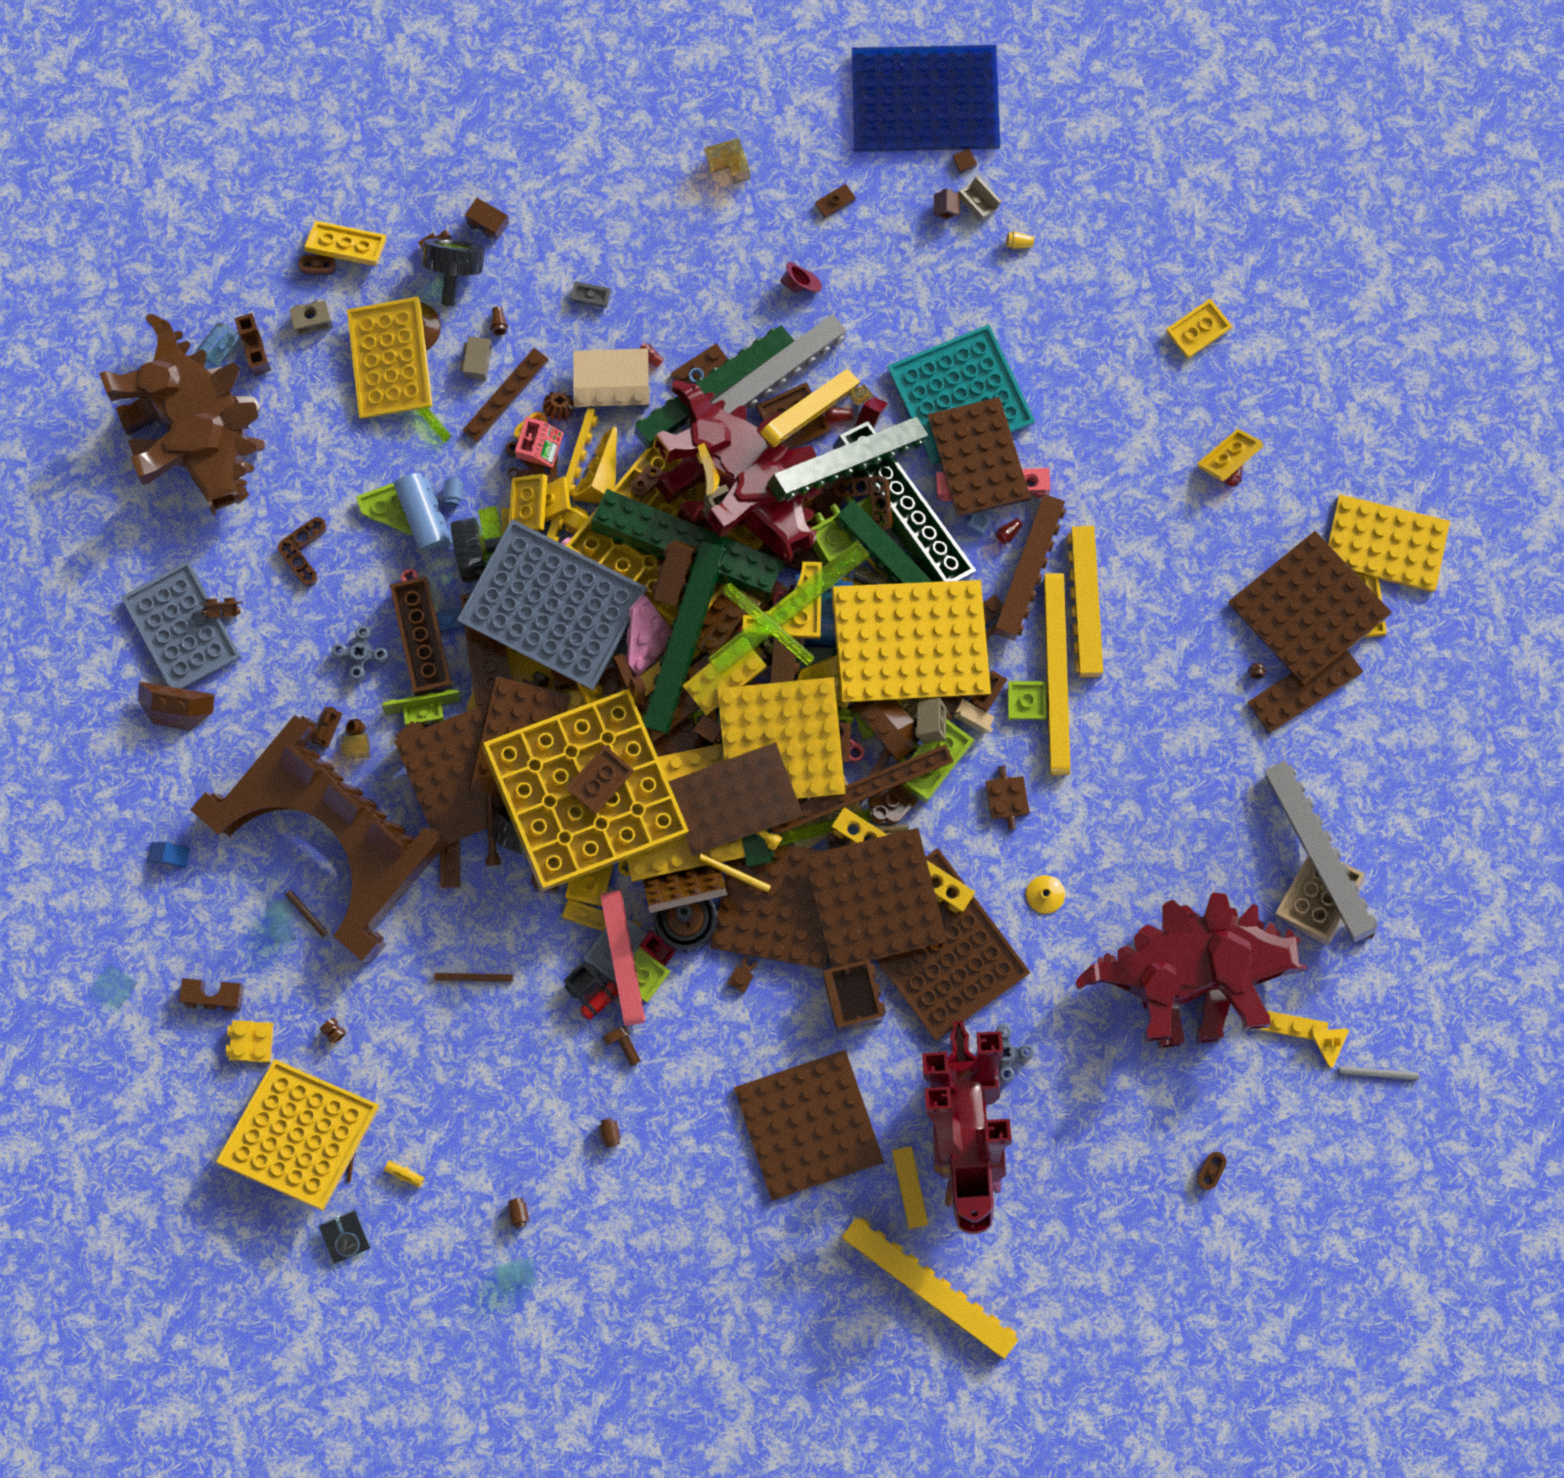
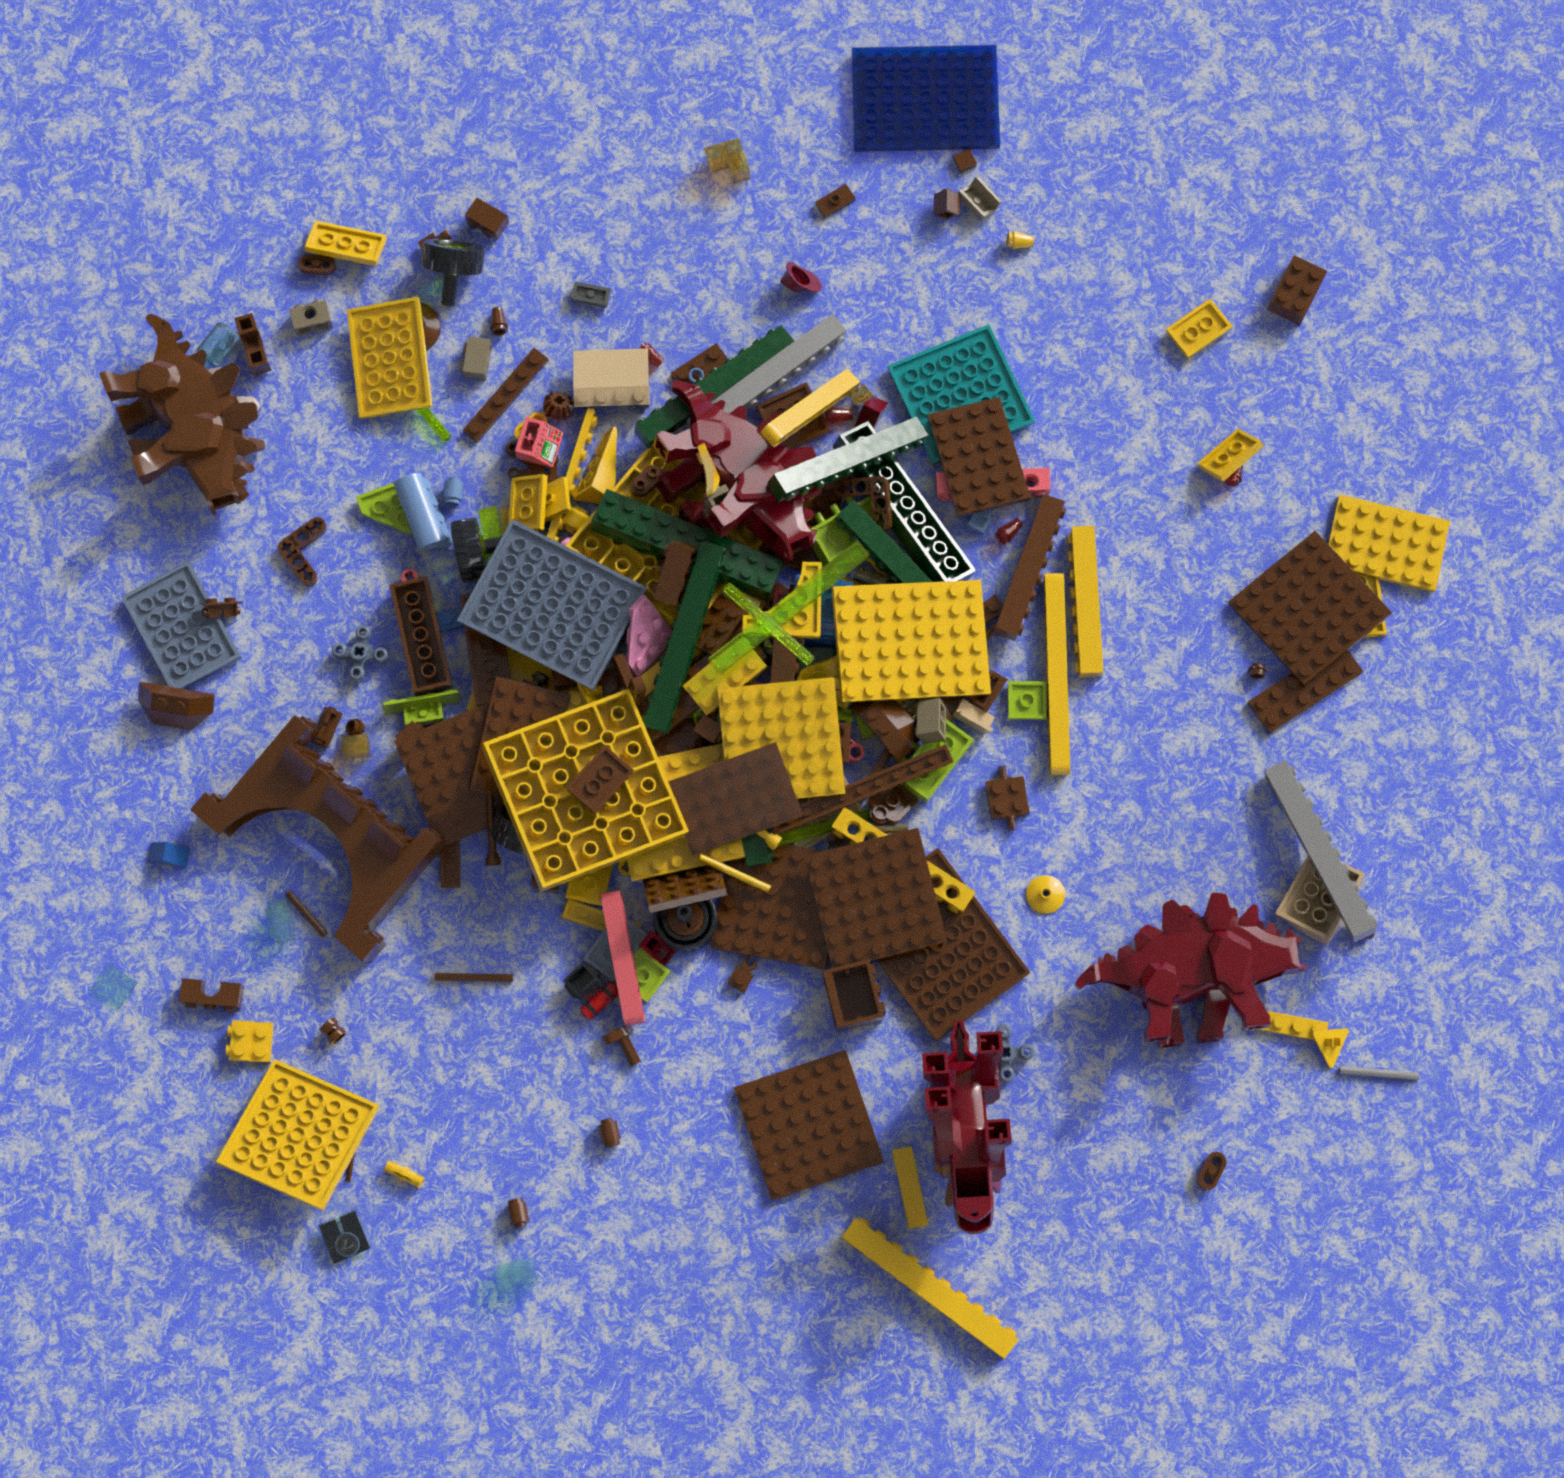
(1297, 290): none -> reddish brown brick

